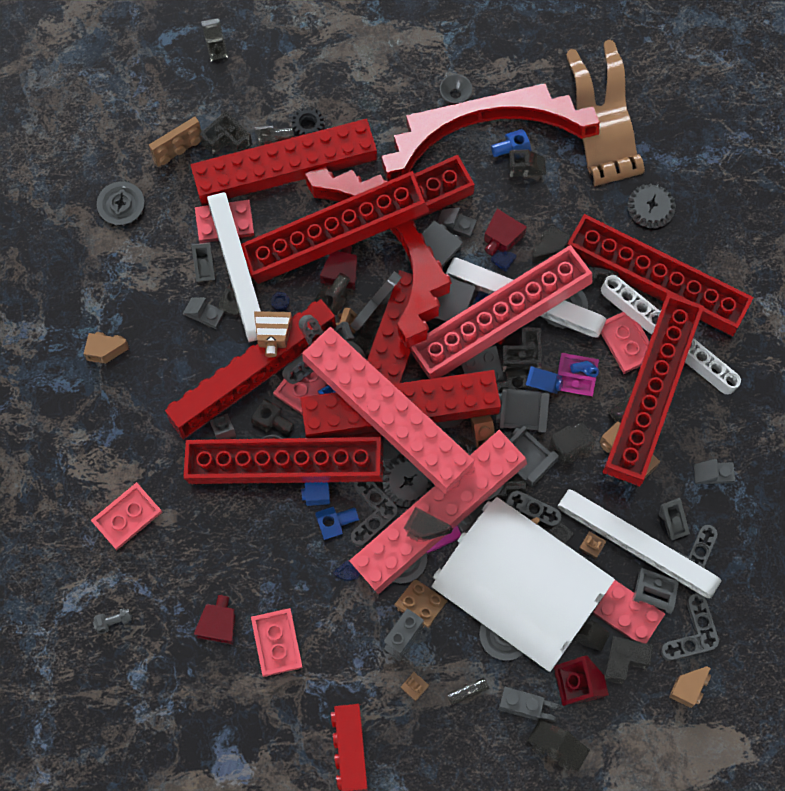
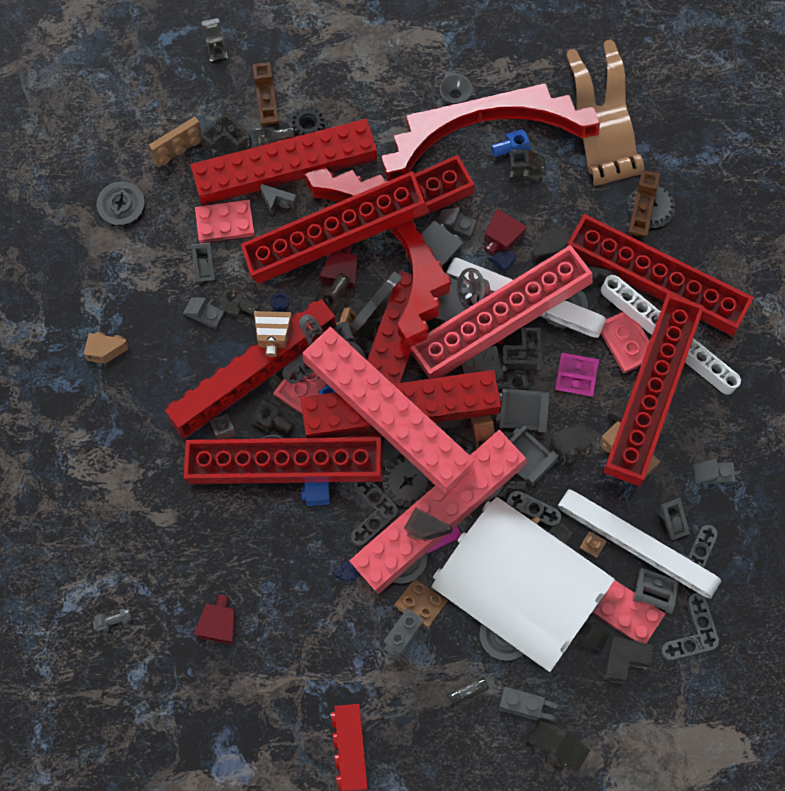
(126, 516): coral plate -> none
(235, 262): white beam -> none
(265, 93): none -> reddish brown slope
(275, 196): none -> dark grey slope
(276, 642): coral plate -> none
(340, 519): blue piece -> none
(414, 686): medium nougat tile -> none
(474, 287): none -> flat silver wheel
(544, 380): blue slope -> none
(580, 681): dark red slope -> none
(585, 367): blue arm -> none
(644, 203): none -> reddish brown slope
(689, 686): medium nougat slope -> none

